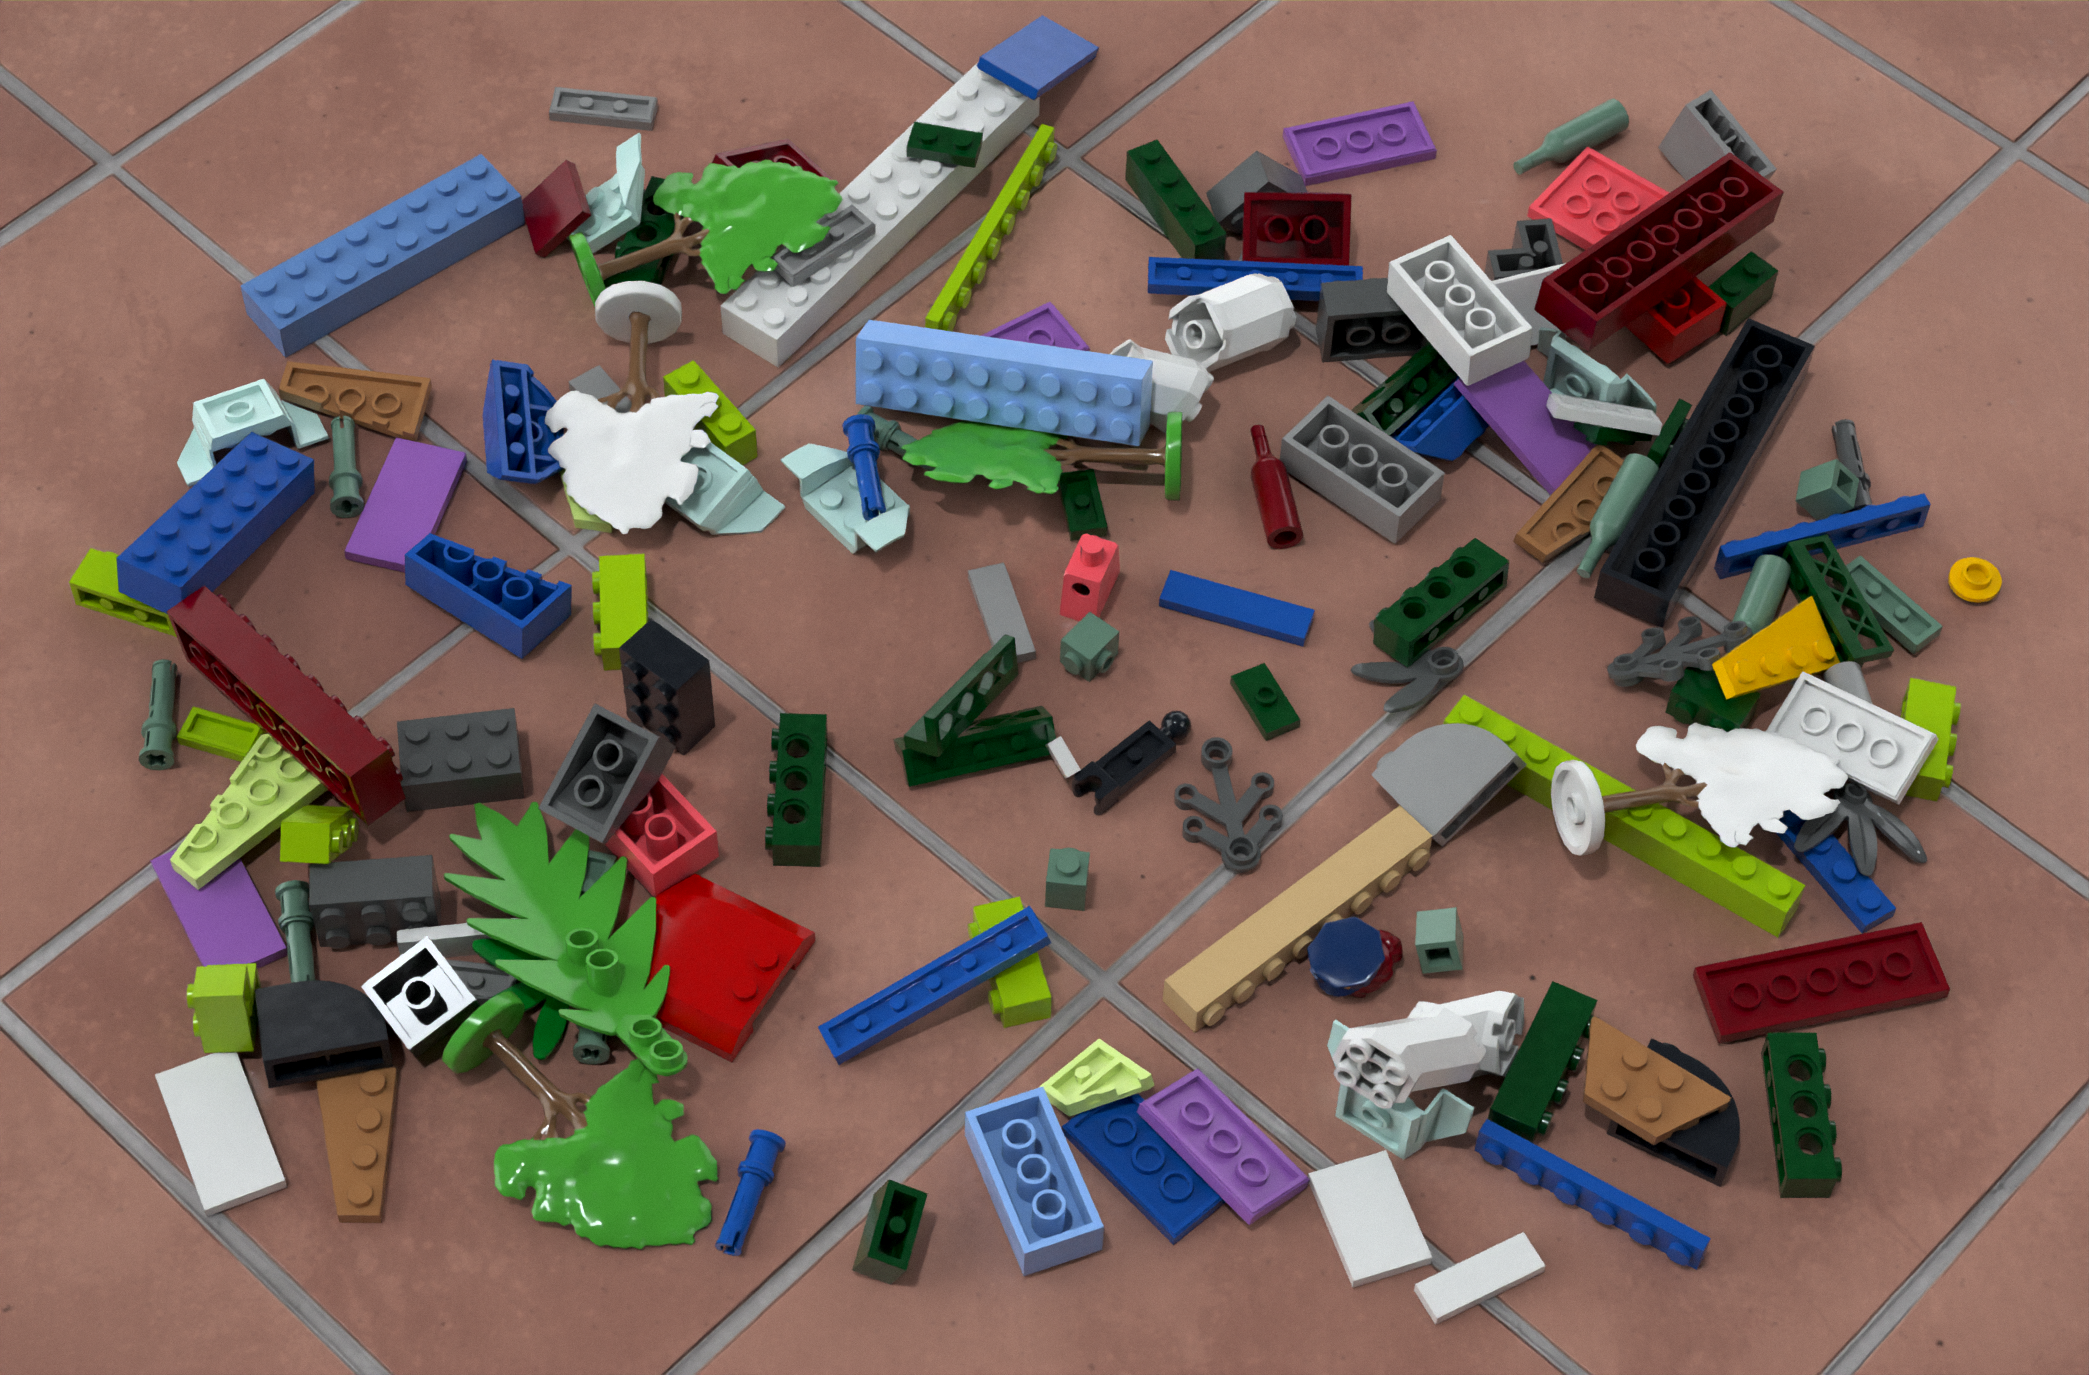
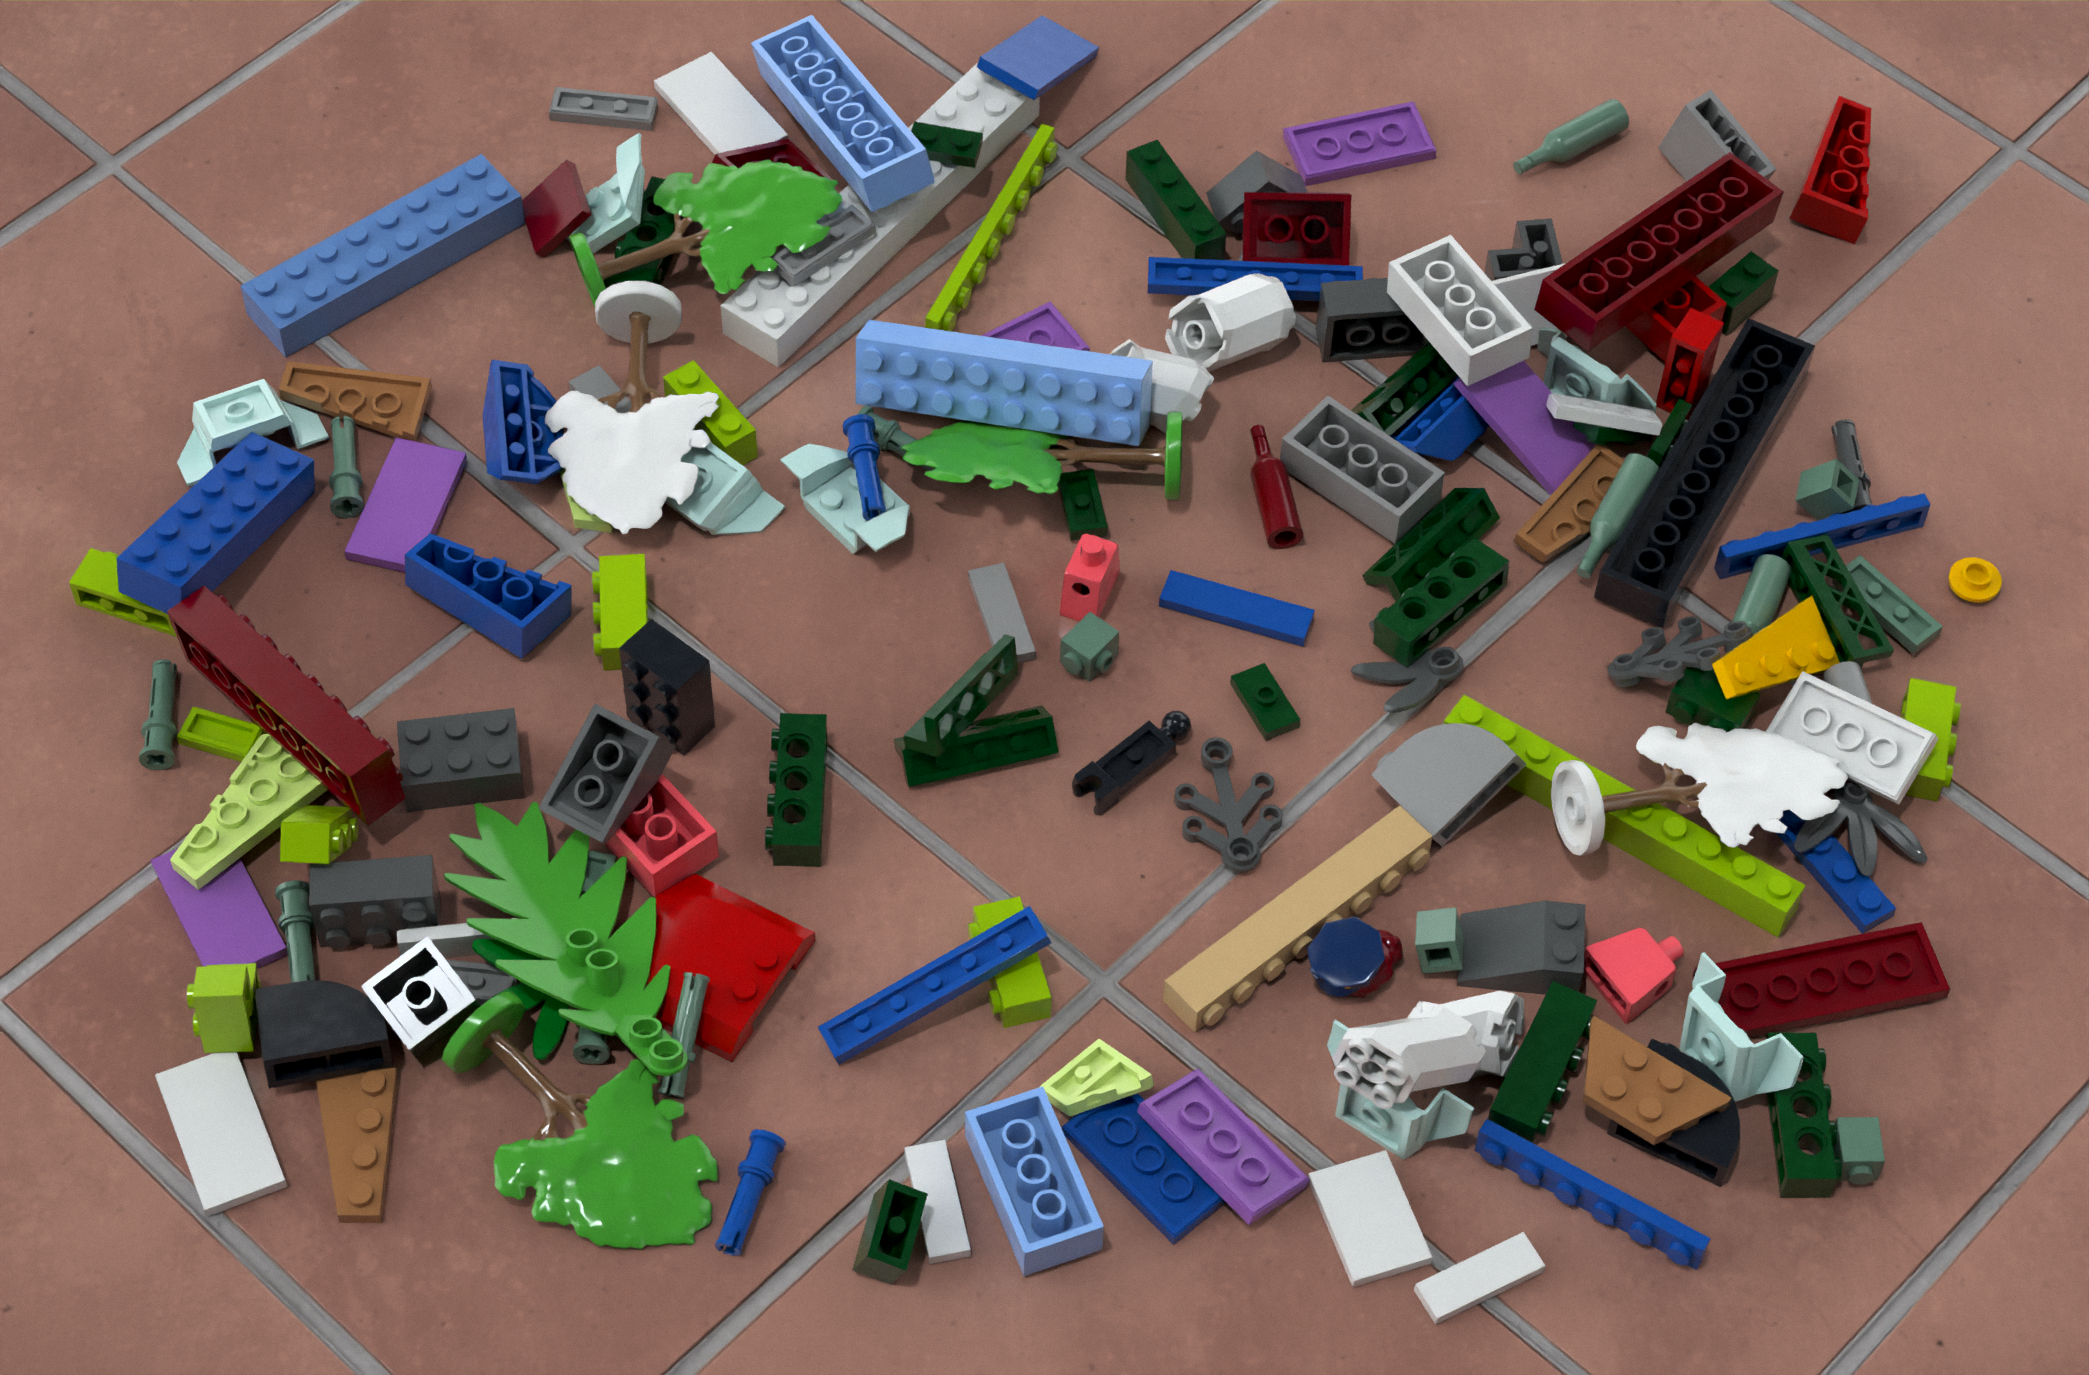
(686, 1029): none -> sand green pin
(717, 106): none -> white tile
(843, 113): none -> light blue brick
(942, 1214): none -> white tile
(1062, 757): white tile -> none
(1067, 879): sand green brick -> none
(1449, 525): none -> dark green fence
(1524, 947): none -> dark grey slope
(1594, 198): coral plate -> none
(1632, 970): none -> coral torso
(1689, 361): none -> red brick
(1726, 1049): none -> light aqua piece
(1836, 180): none -> red wedge
(1859, 1148): none -> sand green brick

